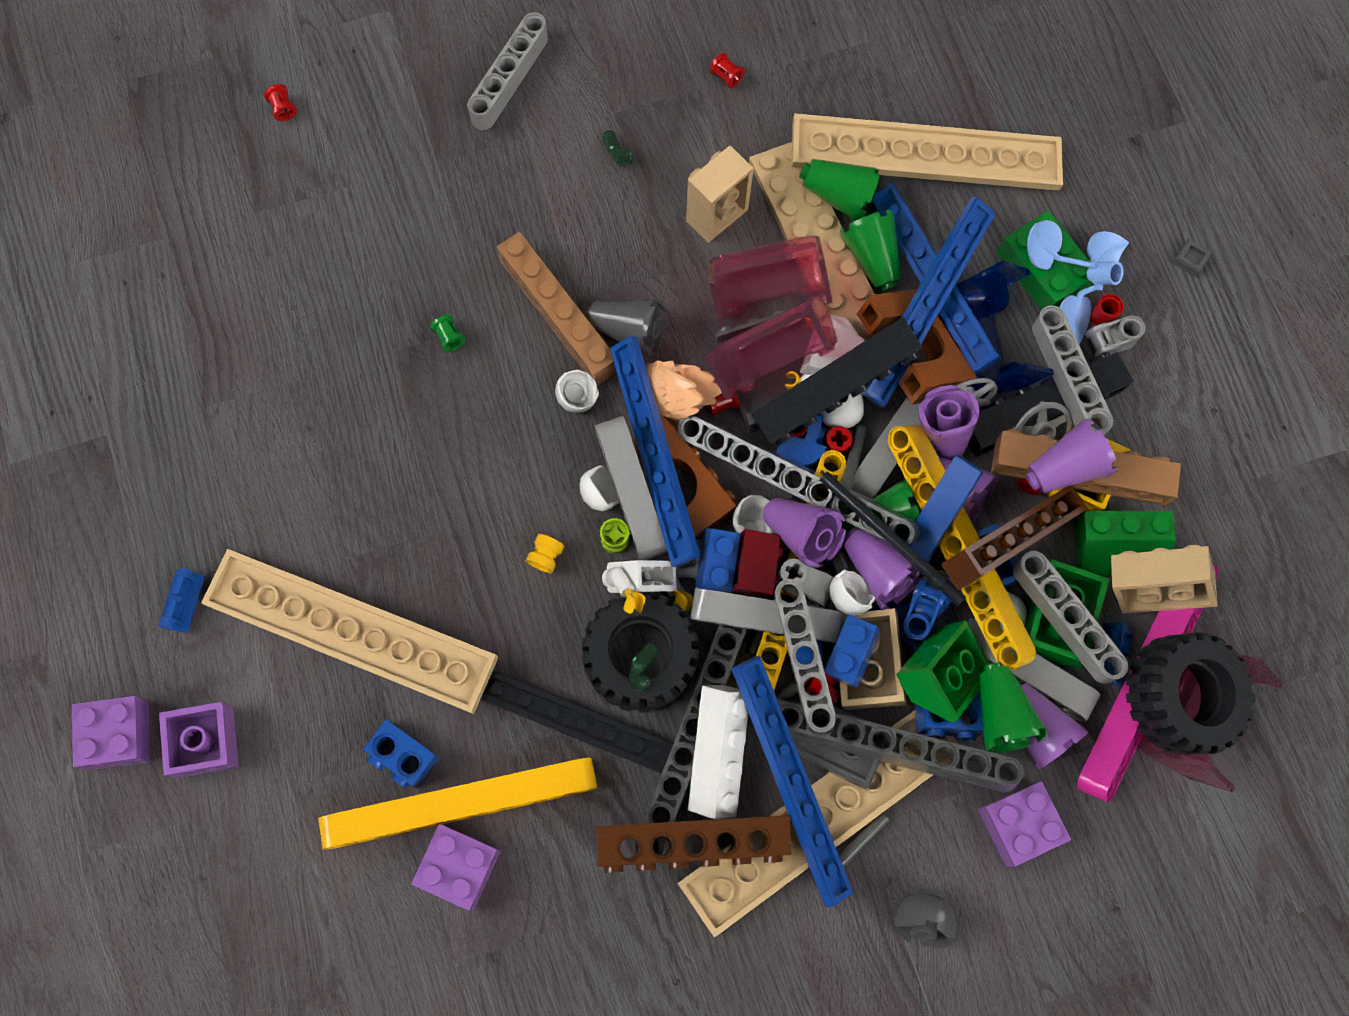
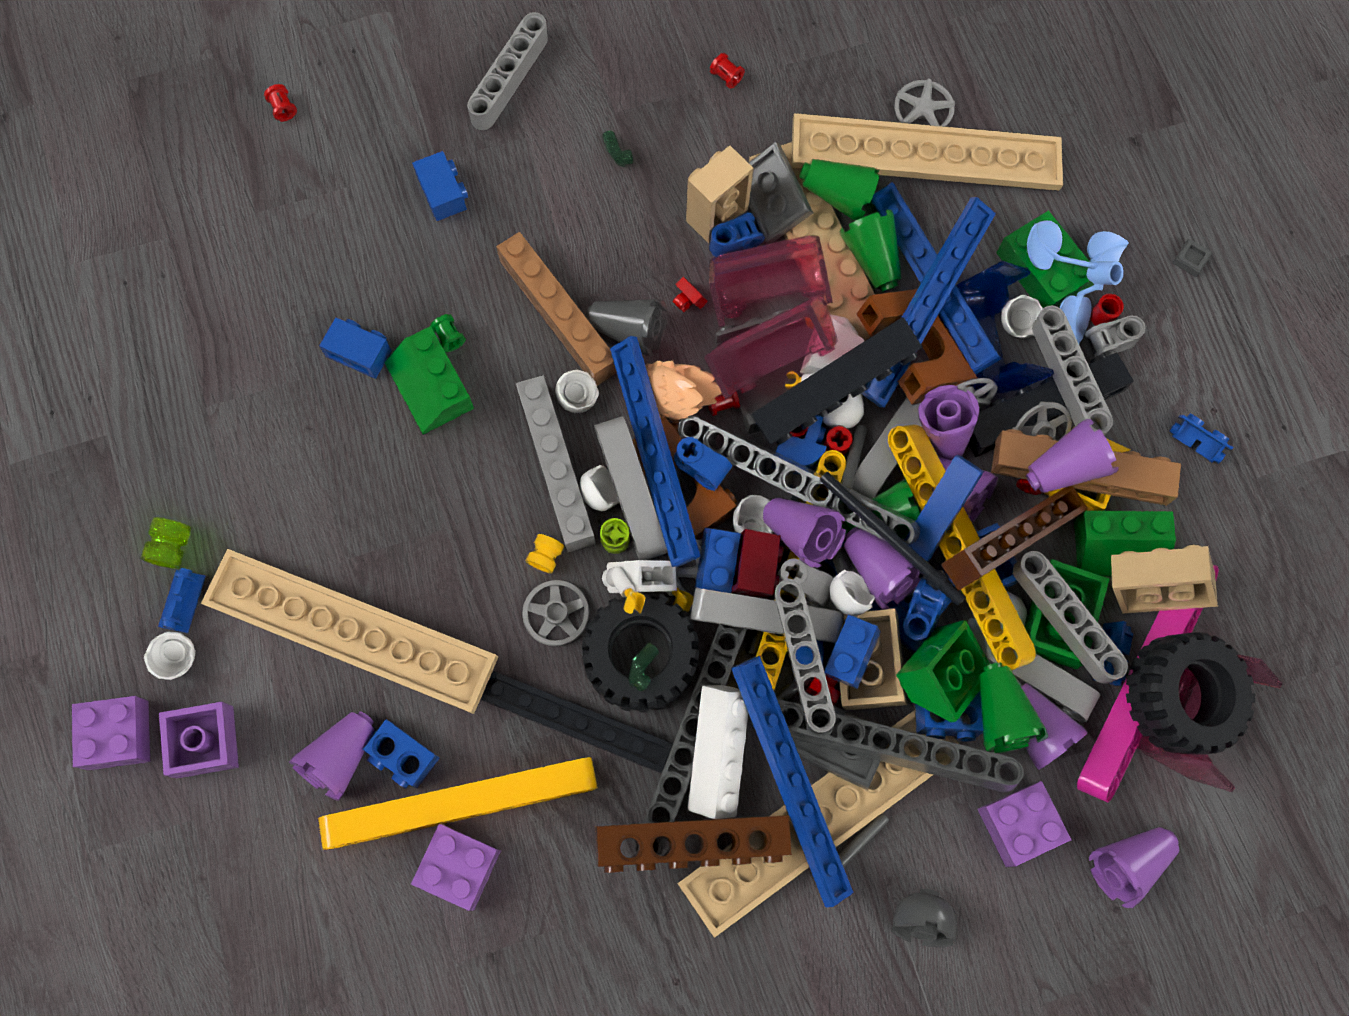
(166, 543): none -> clear neon green wheel
(169, 655): none -> white hair
(335, 754): none -> medium lavender cone
(356, 347): none -> blue brick
(428, 381): none -> green slope
(440, 186): none -> blue brick
(555, 464): none -> light grey brick
(556, 613): none -> light grey wheel
(689, 296): none -> red tile
(704, 465): none -> blue piece
(739, 233): none -> blue piece
(776, 194): none -> dark grey tile
(924, 106): none -> light grey wheel
(1020, 315): none -> white hair
(1134, 864): none -> medium lavender cone
(1211, 443): none -> blue hinge

